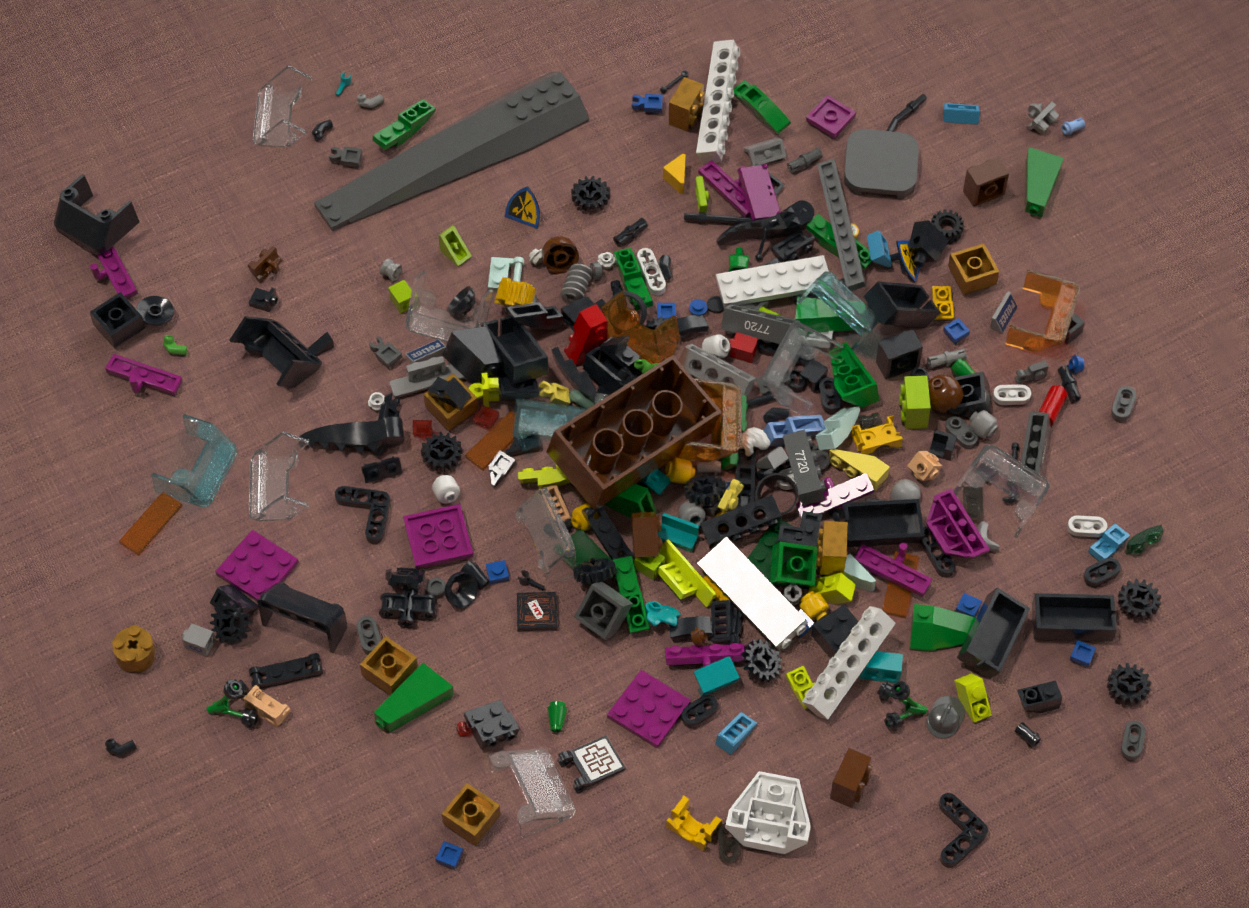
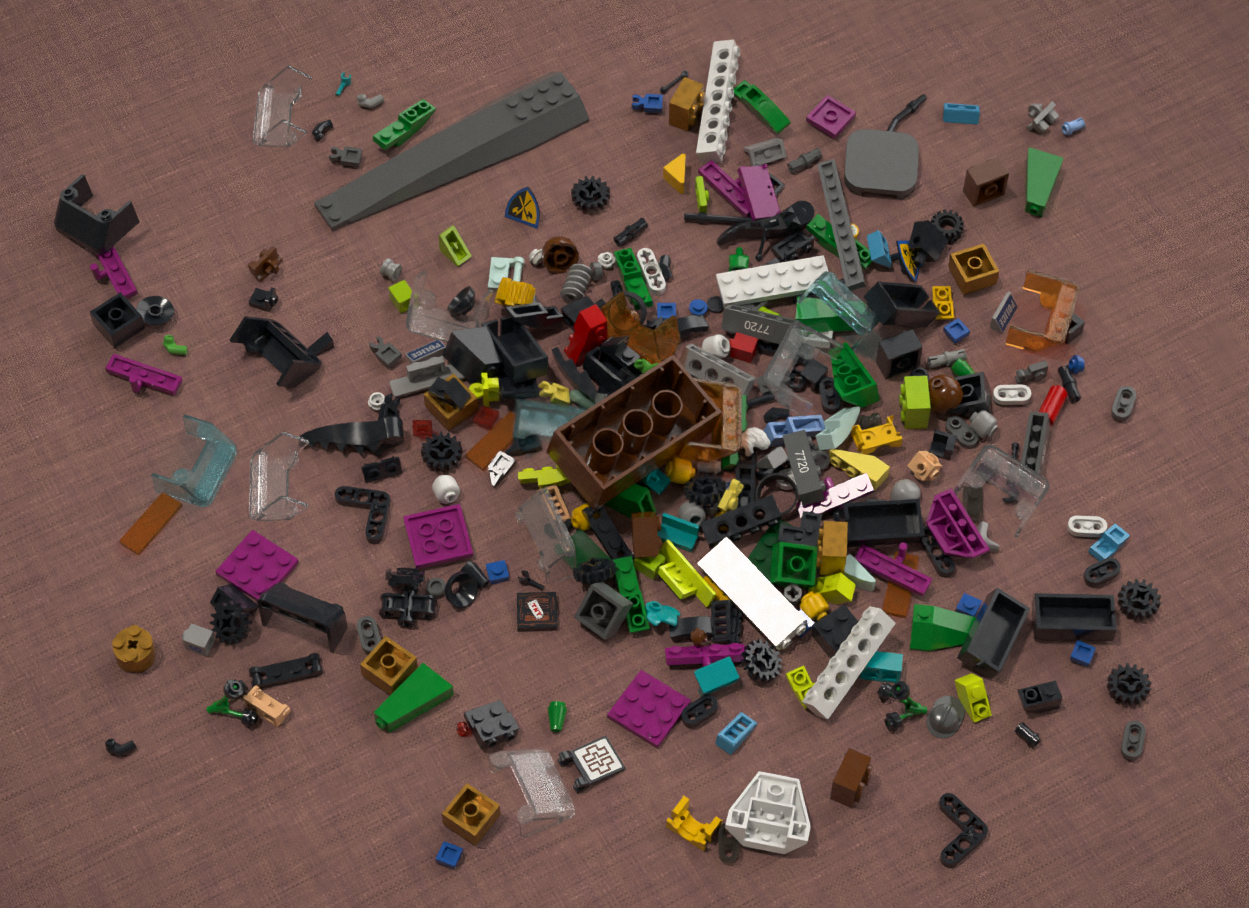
(1138, 543): clear green slope -> none

